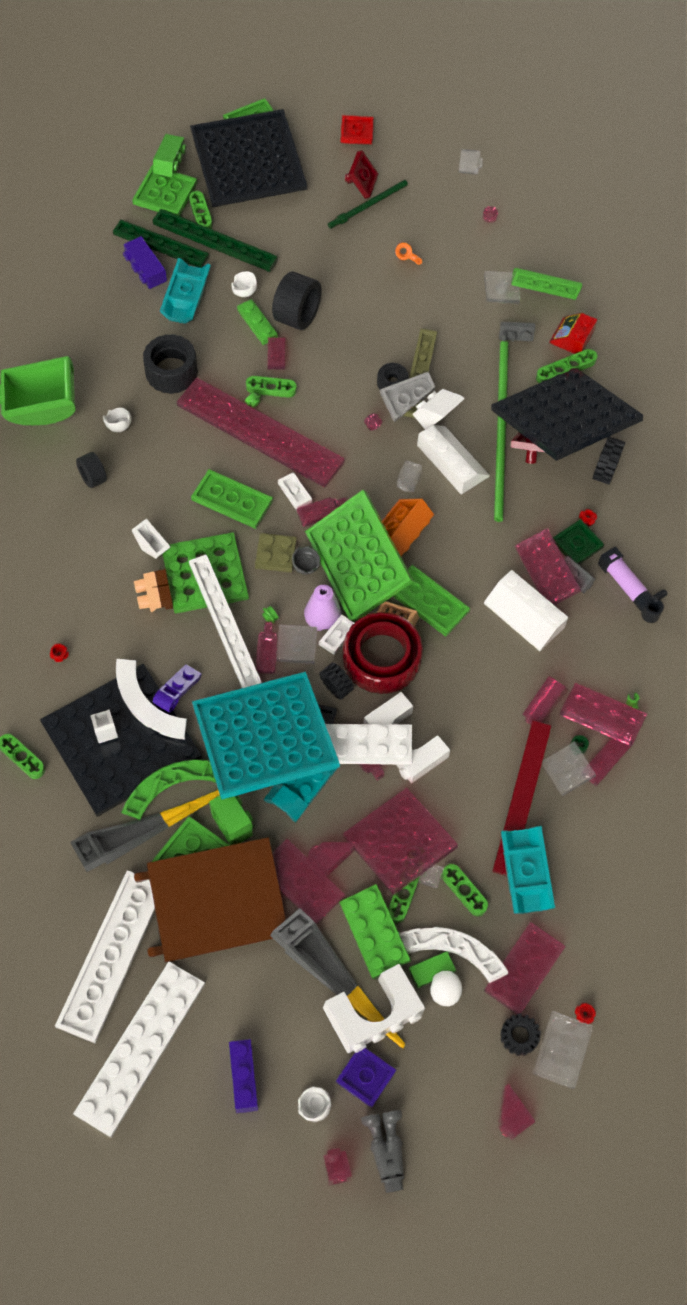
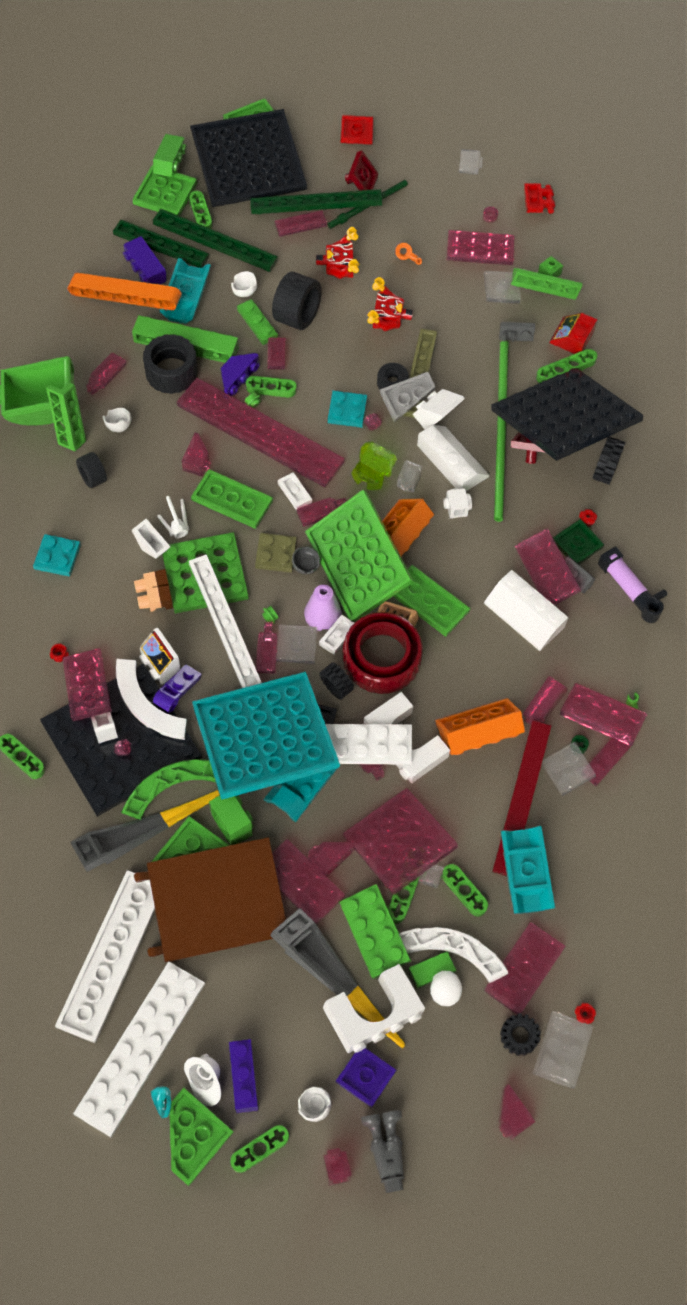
(57, 555): none -> teal plate
(70, 416): none -> bright green fence
(86, 684): none -> clear pink plate
(105, 373): none -> clear pink hinge
(122, 747): none -> clear pink hinge
(124, 291): none -> orange beam
(158, 1096): none -> teal piece
(159, 657): none -> slope
(178, 527): none -> white plant
(194, 1136): none -> bright green plate
(196, 457): none -> clear pink slope
(203, 1079): none -> white piece
(206, 343): none -> bright green brick
(237, 370): none -> dark purple slope
(242, 1152): none -> bright green beam
(300, 223): none -> clear pink plate
(316, 201): none -> dark green plate
(339, 257): none -> red torso
(347, 409): none -> teal plate
(373, 465): none -> clear neon green piece
(388, 309): none -> red torso
(457, 503): none -> white brick
(480, 247): none -> clear pink plate
(480, 726): none -> orange slope
(534, 200): none -> red plate
(550, 267): none -> bright green plate

